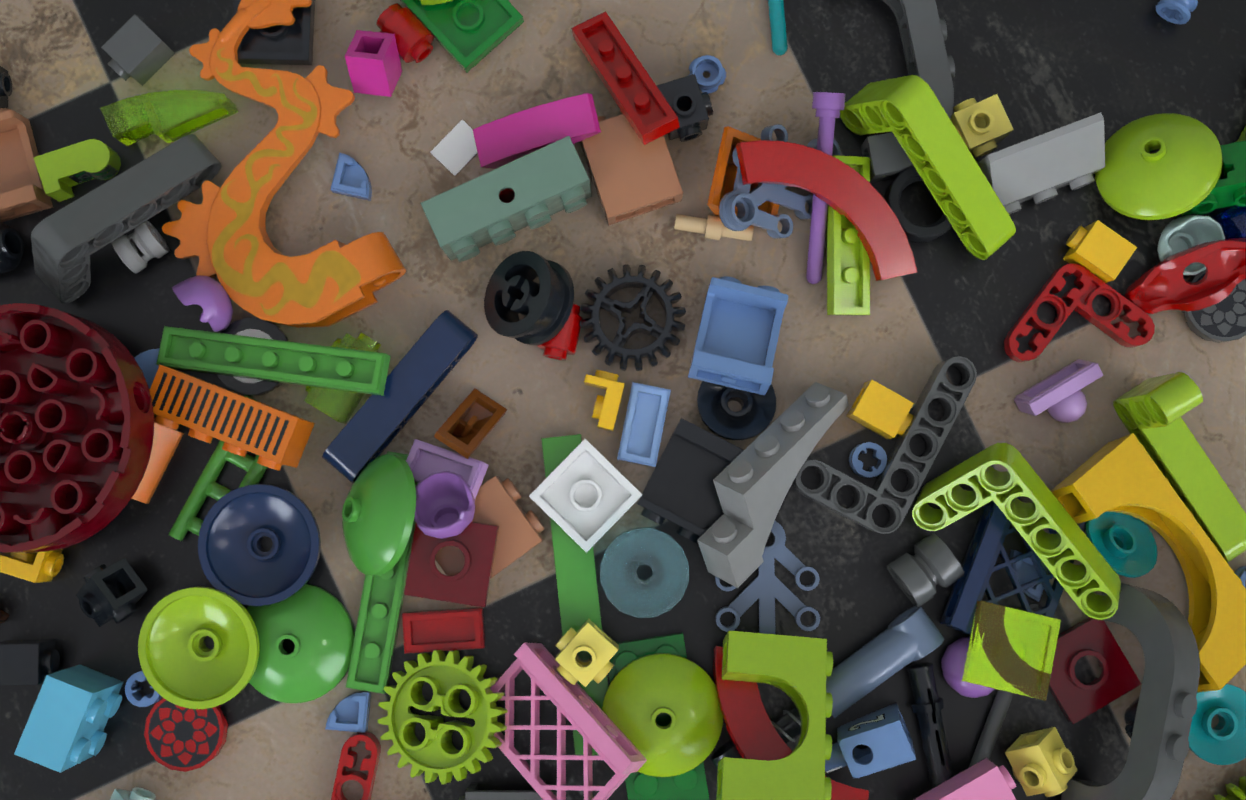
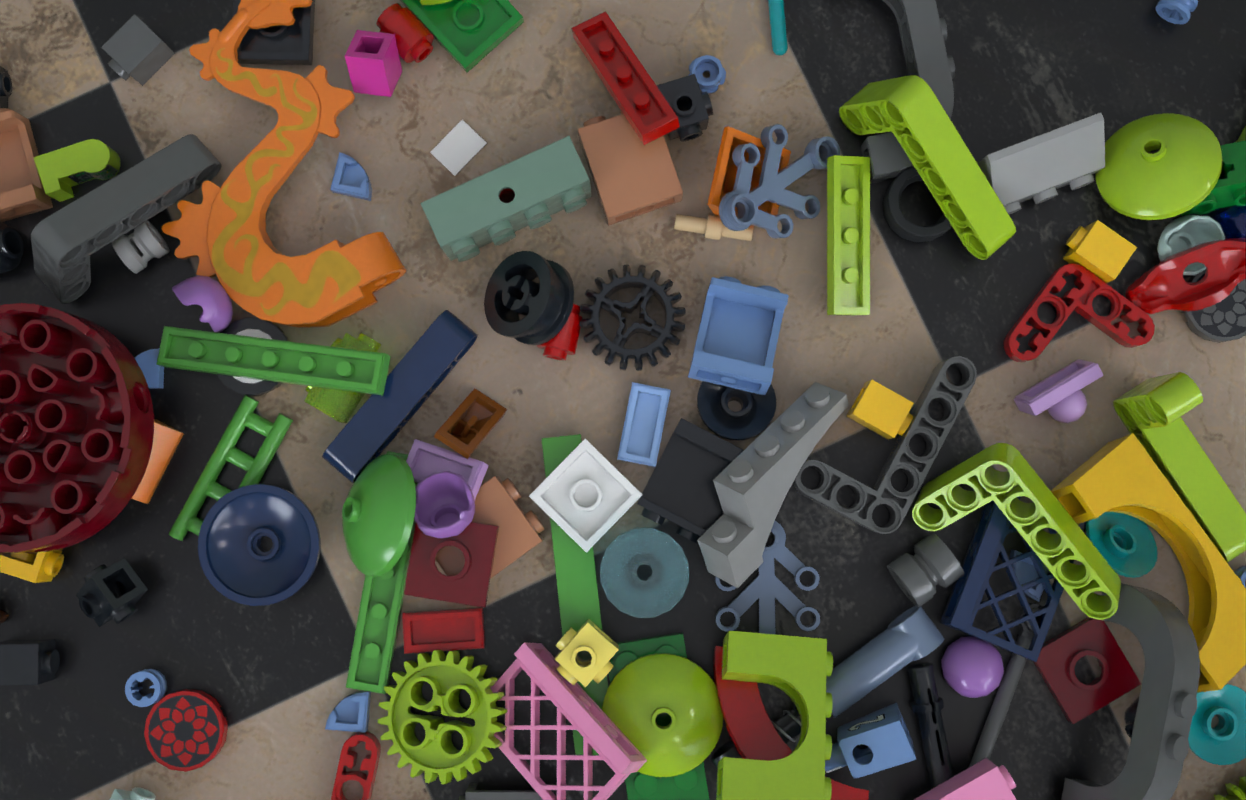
(69, 718): medium azure brick -> none
(166, 114): clear neon green slope -> none
(175, 650): lime dish -> none
(229, 417): orange brick -> none
(321, 639): bright green dish -> none
(535, 128): dark pink slope -> none
(606, 406): yellow bracket -> none
(827, 109): medium lavender piece -> none
(841, 189): red tile -> none
(878, 454): medium blue bush -> none
(981, 124): light yellow brick -> none
(1011, 650): clear neon green tile -> none
(1041, 762): light yellow brick -> none

